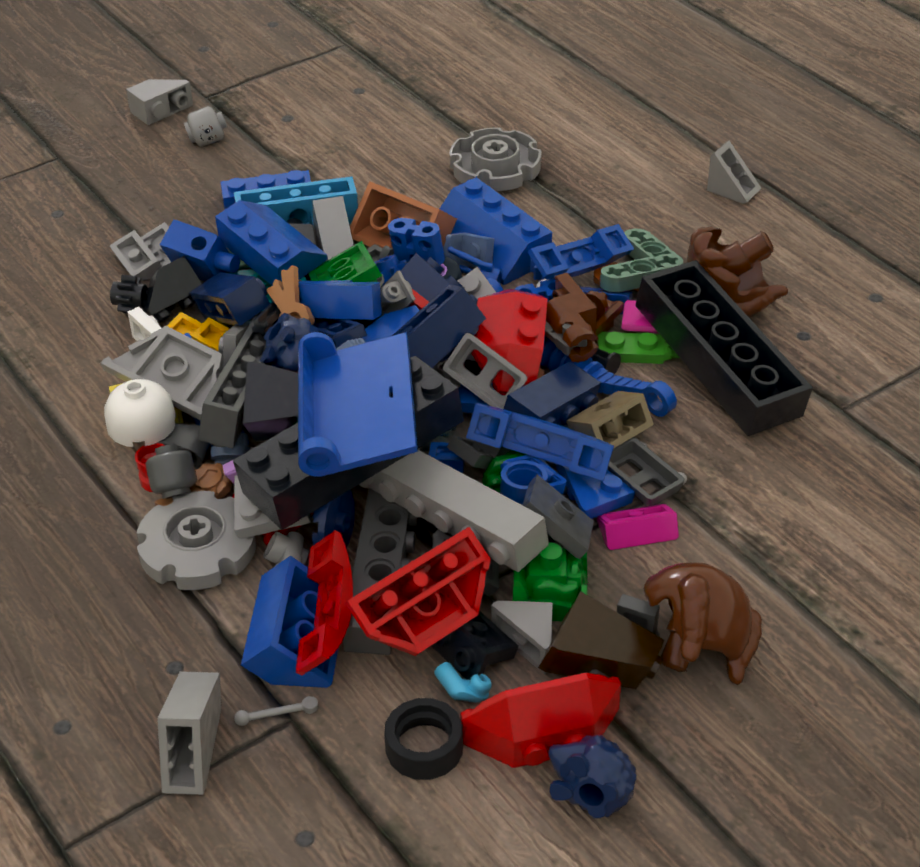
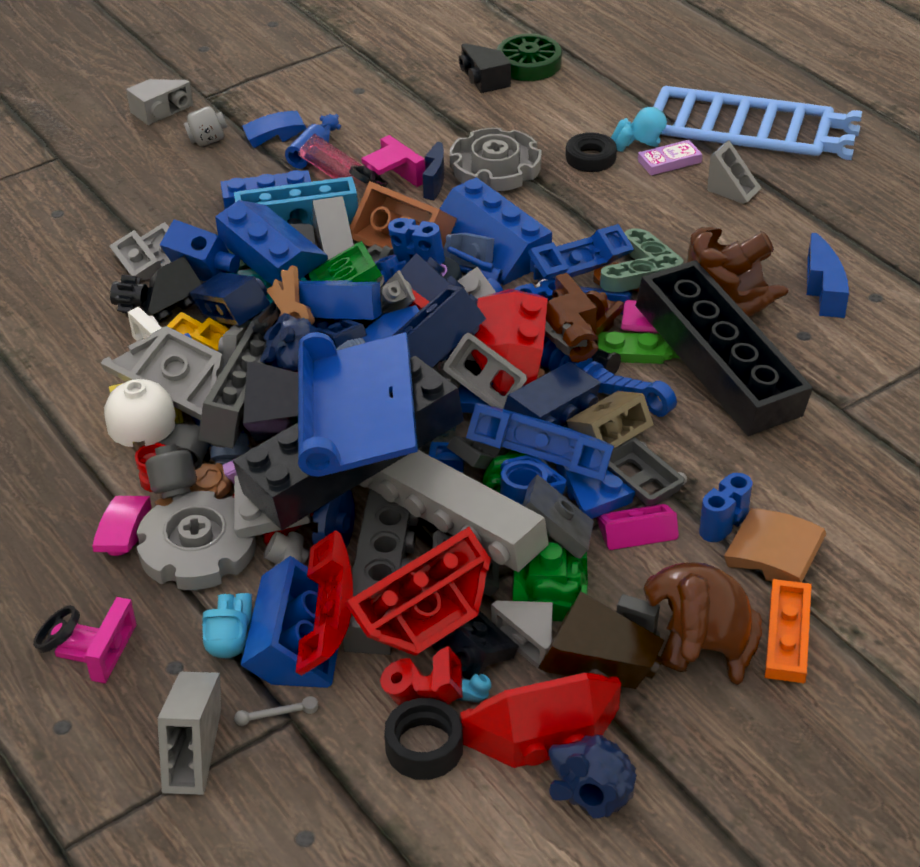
(88, 644): none -> dark pink piece
(120, 523): none -> dark pink slope
(227, 625): none -> medium azure piece
(283, 124): none -> blue slope
(327, 157): none -> clear pink tile
(329, 123): none -> blue wheel
(393, 157): none -> dark pink piece
(406, 682): none -> red leg
(434, 172): none -> dark blue slope
(485, 67): none -> black slope
(532, 56): none -> dark green wheel
(591, 162): none -> black tyre
(644, 128): none -> medium azure piece
(669, 157): none -> lavender tile
(725, 507): none -> blue piece
(775, 544): none -> medium nougat slope
(788, 631): none -> orange plate
(821, 143): none -> light blue bar
(826, 278): none -> blue slope

